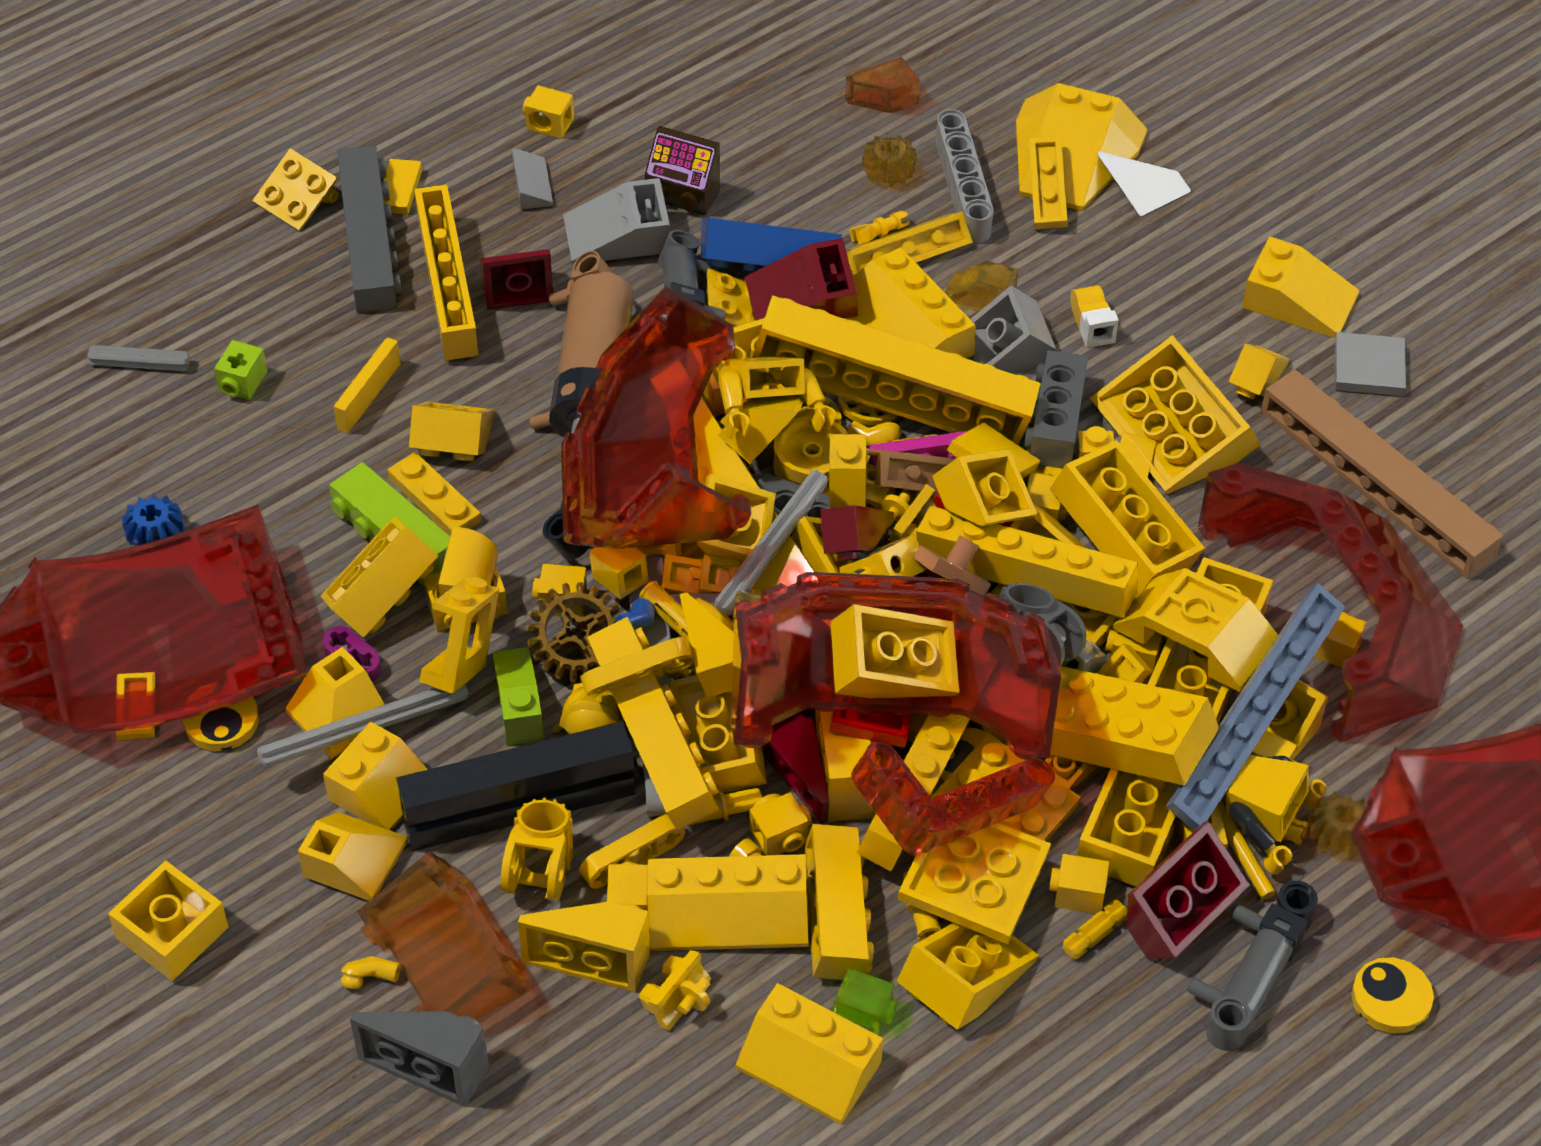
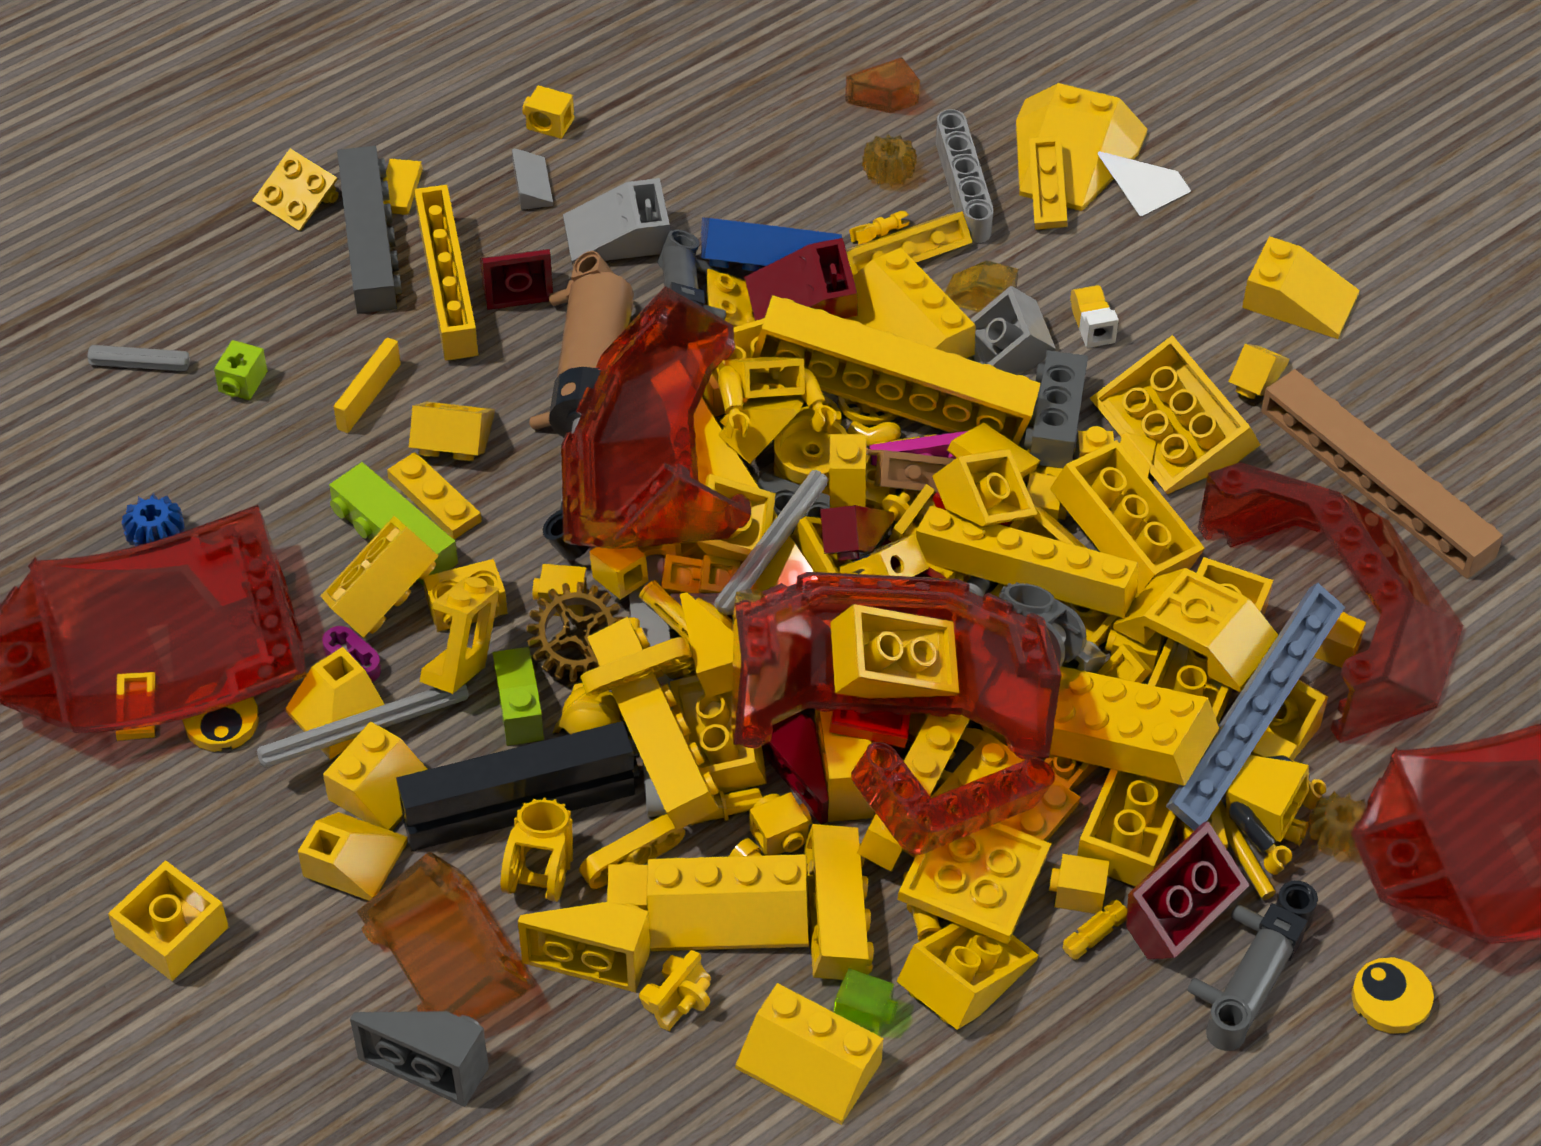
(369, 966): yellow arm -> none
(467, 556): yellow brick -> none
(640, 613): blue arm -> none
(686, 169): dark brown slope -> none
(955, 564): nougat tile -> none
(1370, 364): light grey tile -> none

